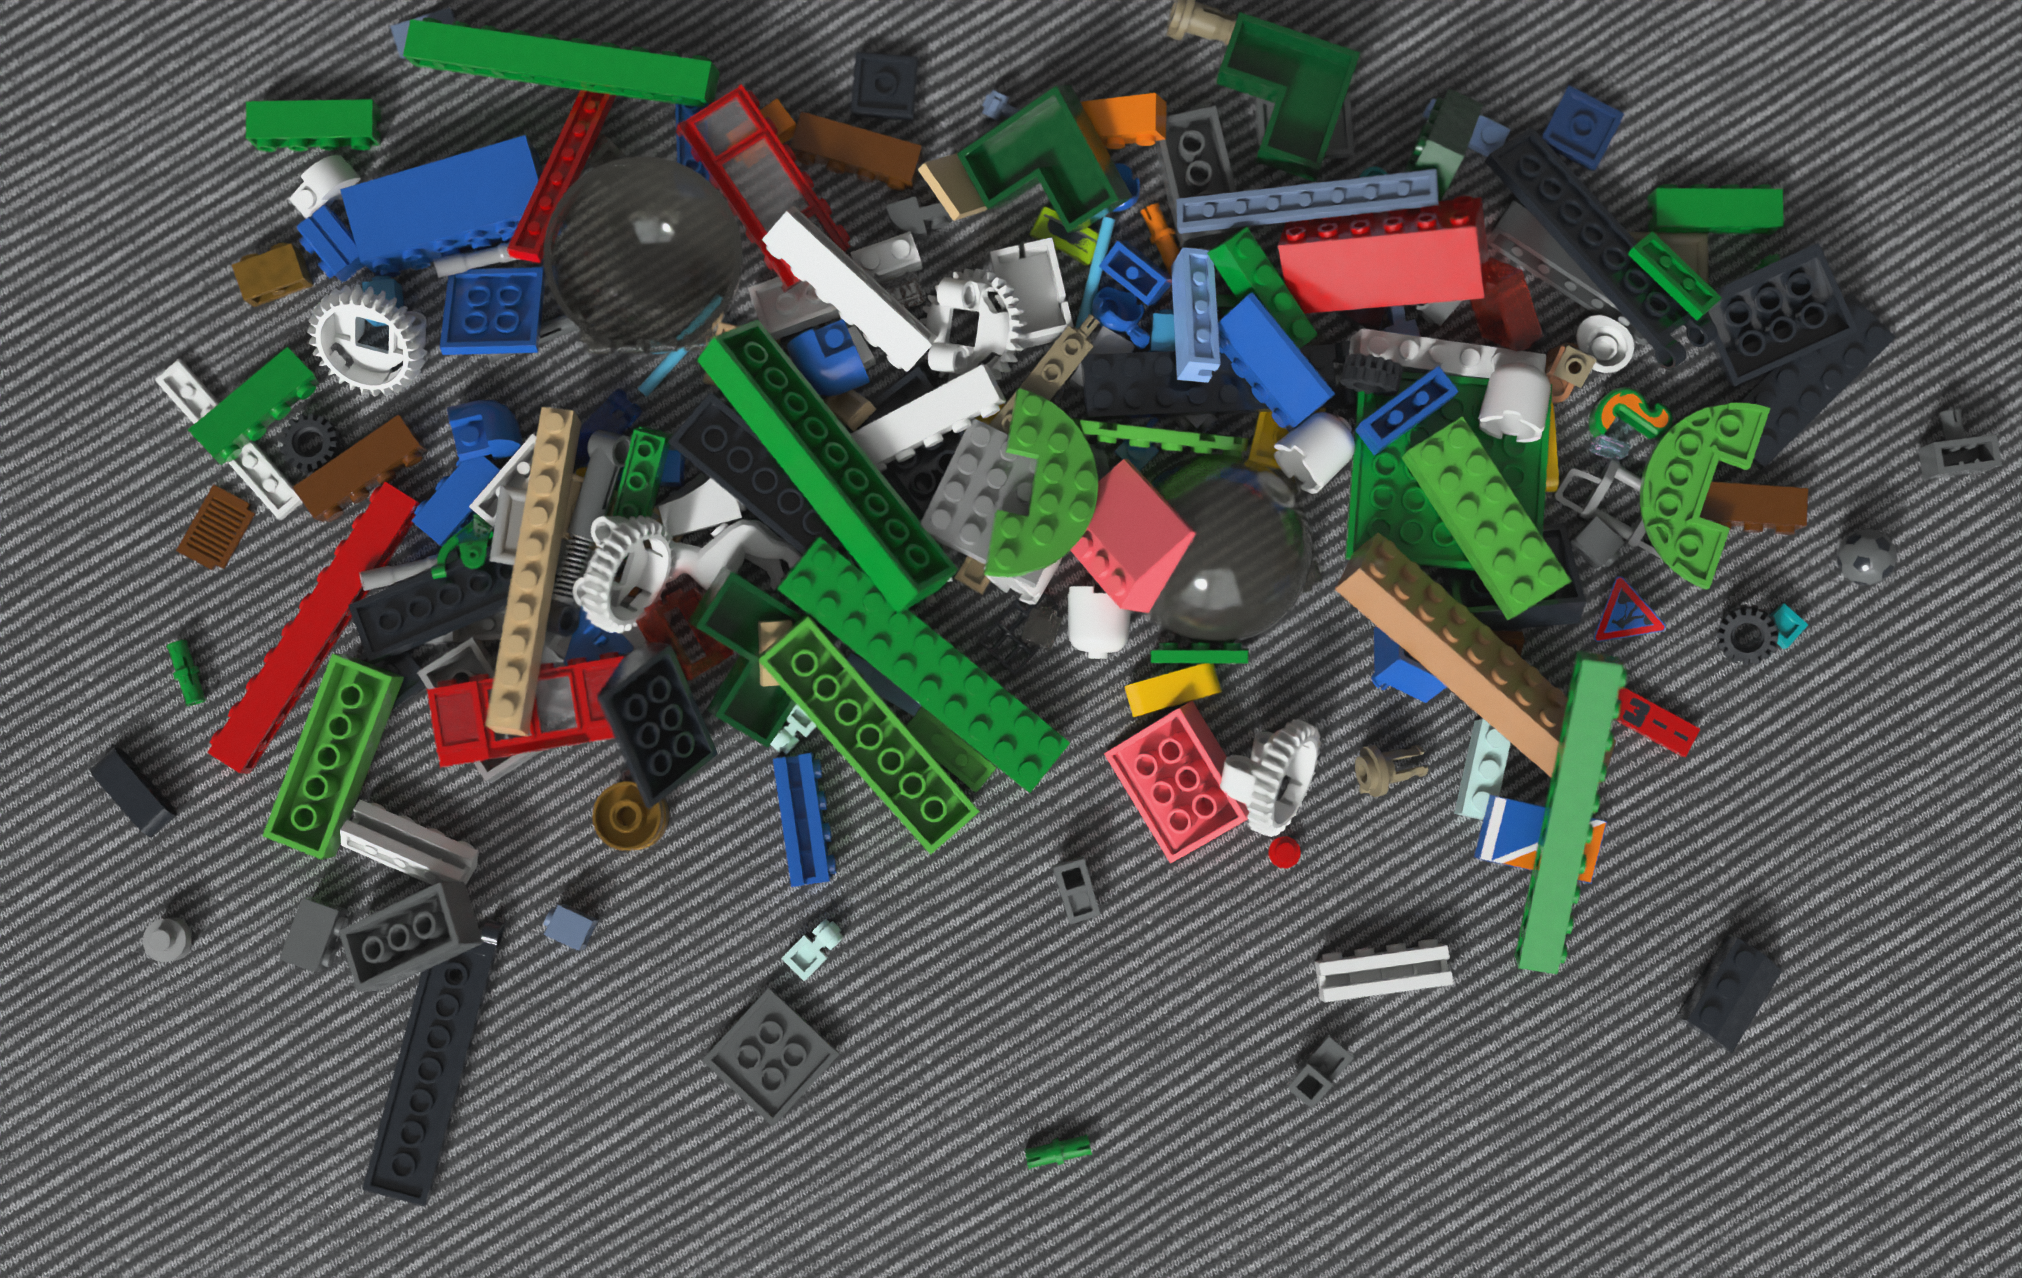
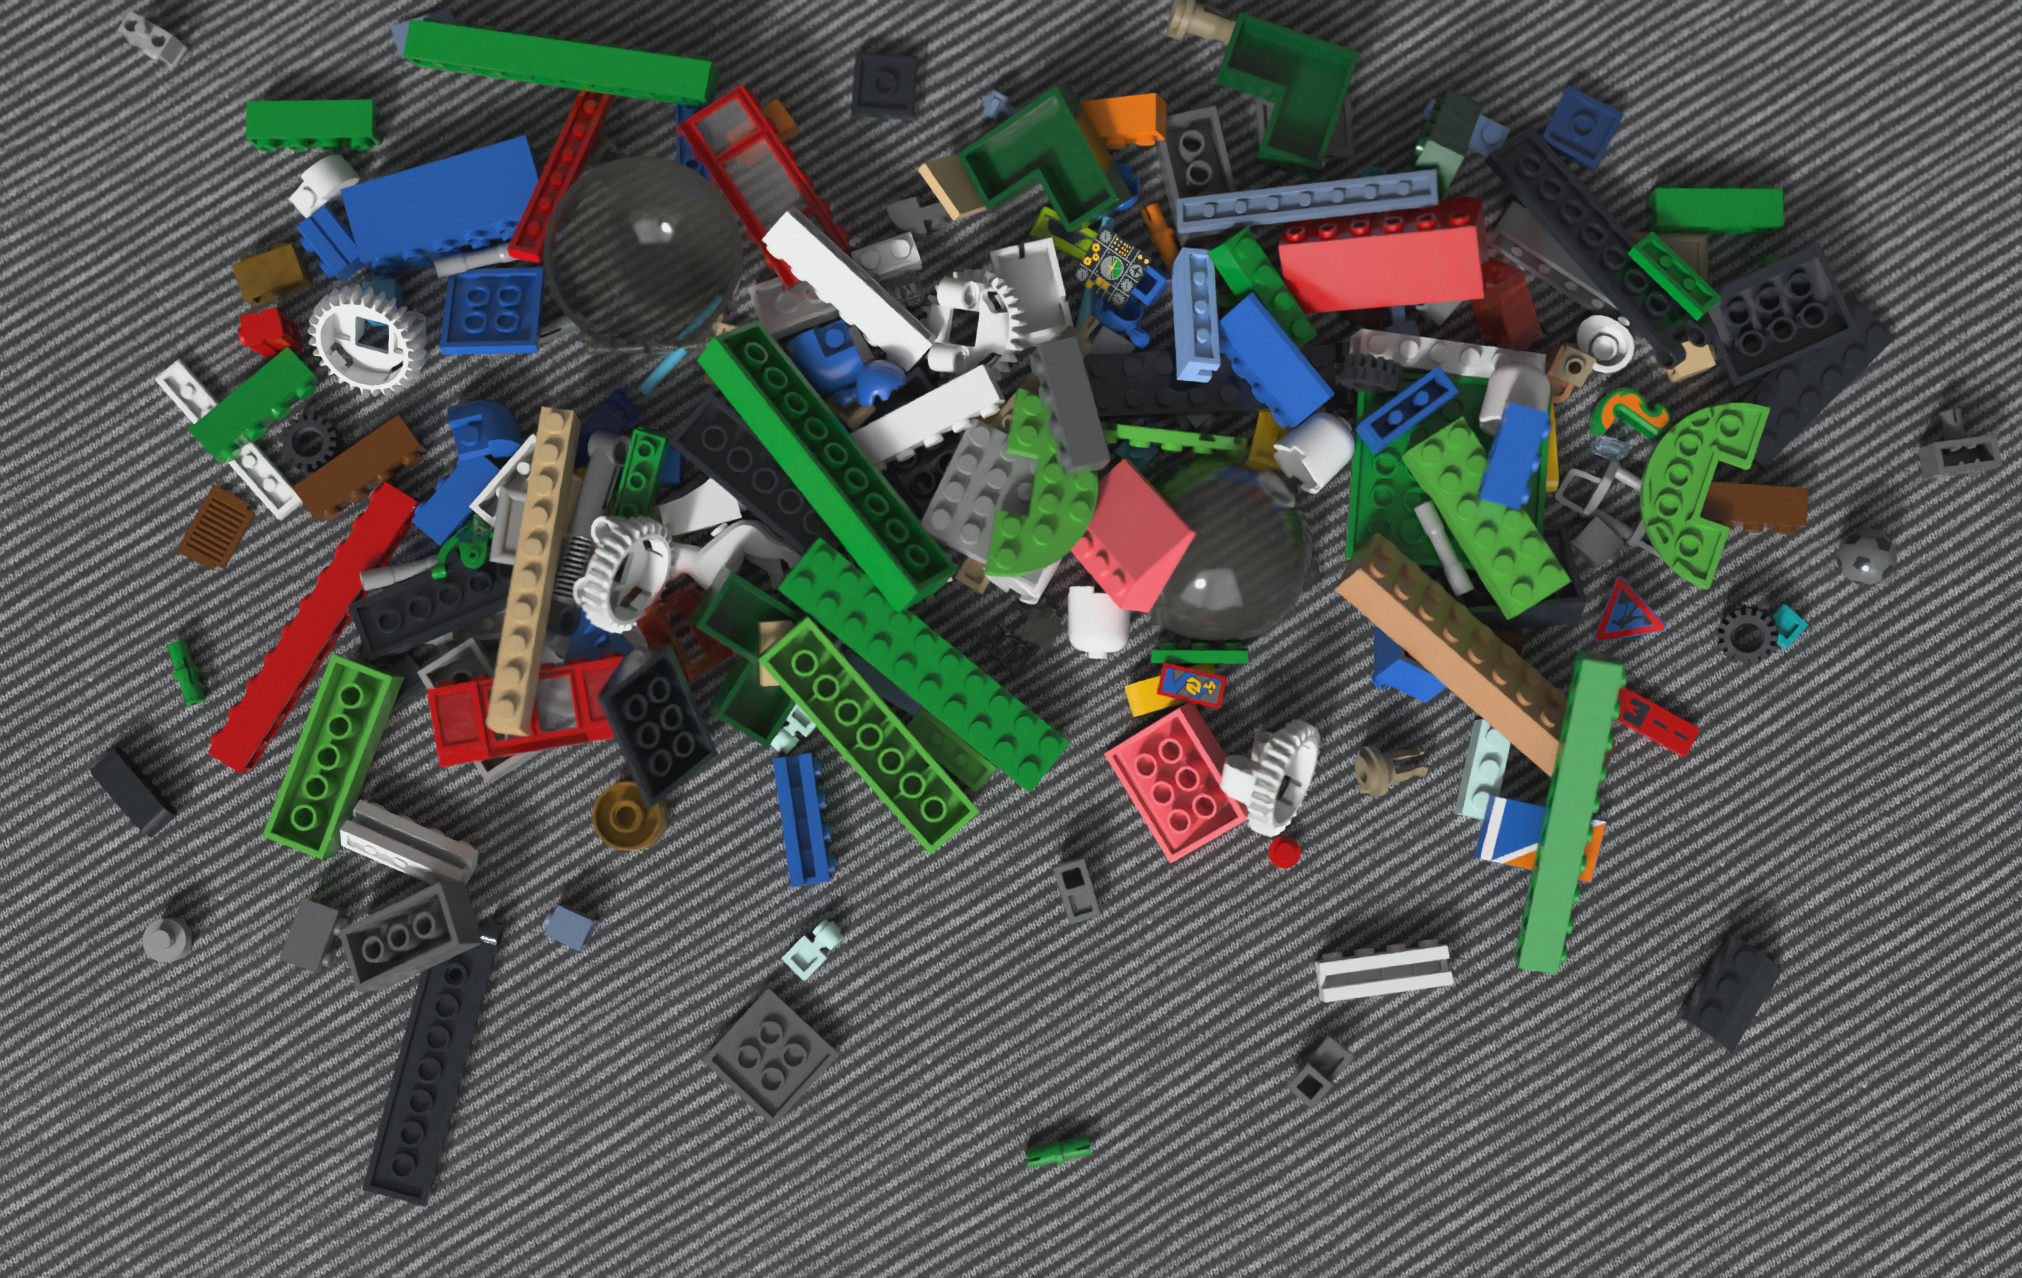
(152, 39): none -> light grey piece
(269, 332): none -> red brick
(856, 151): reddish brown brick -> none
(874, 379): none -> blue hair
(1070, 406): none -> dark grey brick
(1112, 267): none -> sticker
(1162, 331): dark azure brick -> none
(1191, 685): none -> tile
(1452, 566): none -> light grey piece
(1514, 455): none -> blue brick
(1696, 362): none -> tan brick

